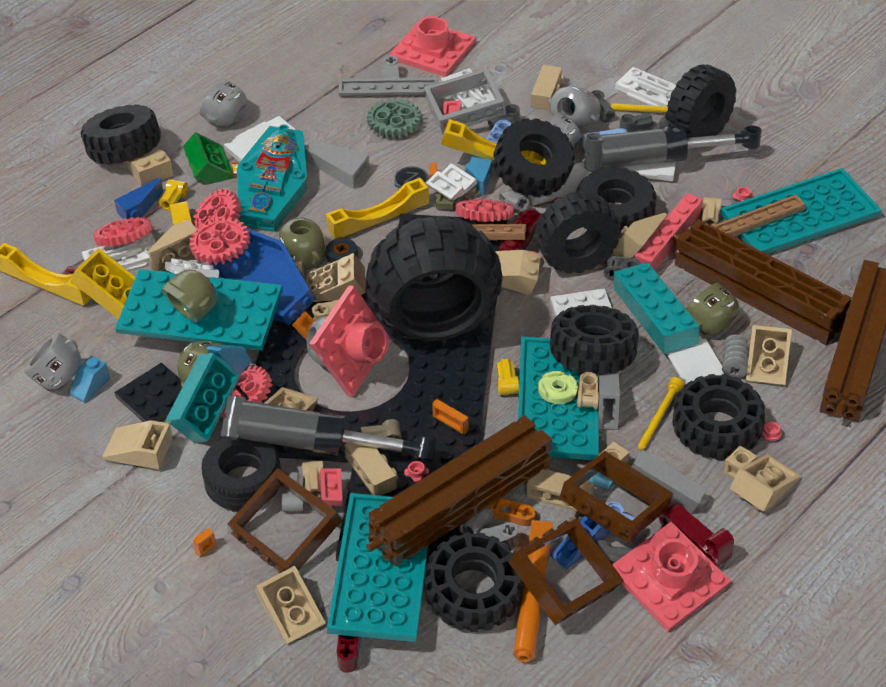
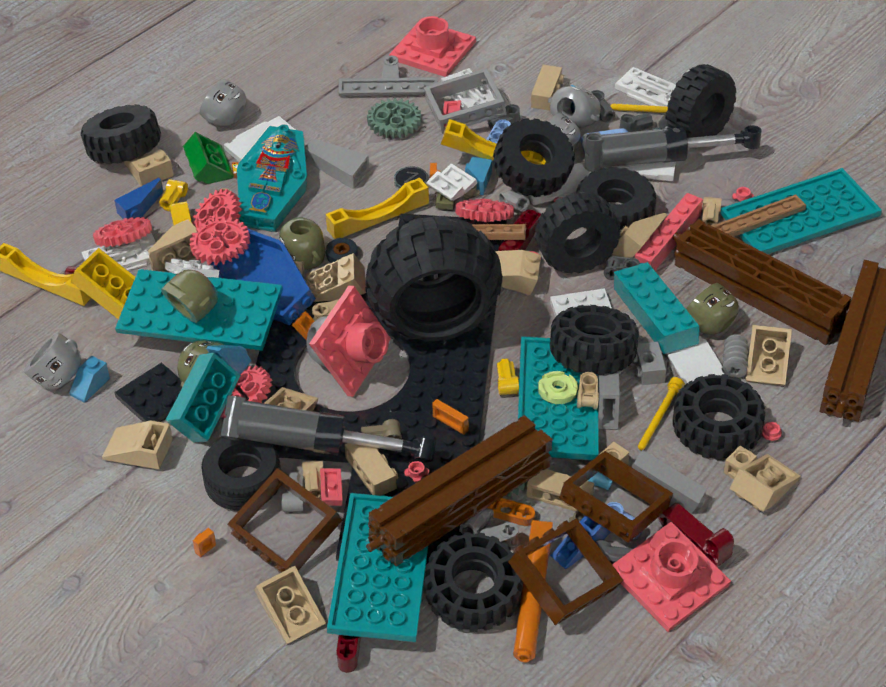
(650, 364): none -> light grey brick

